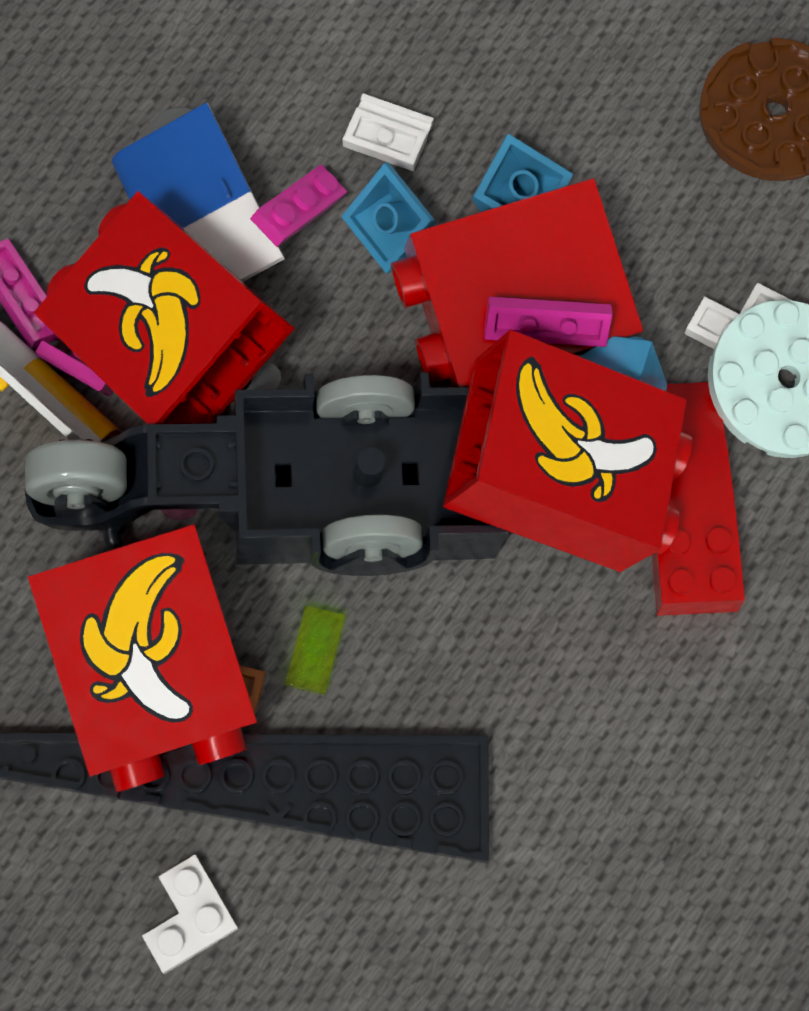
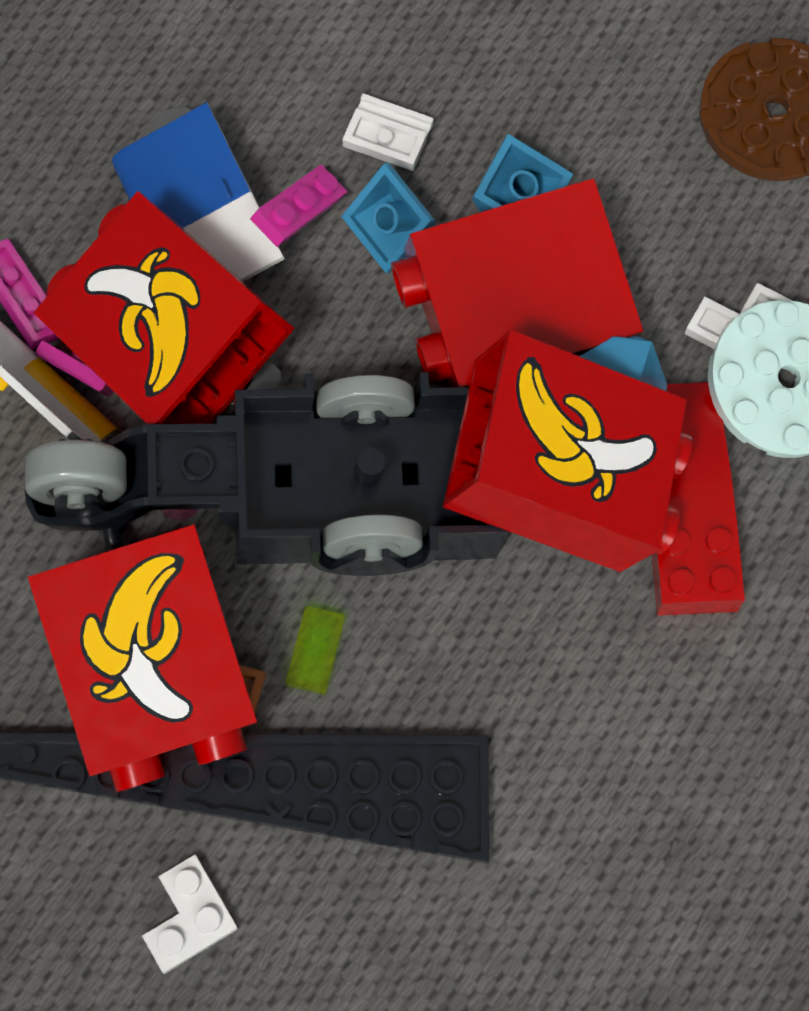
(549, 321): dark pink plate -> none

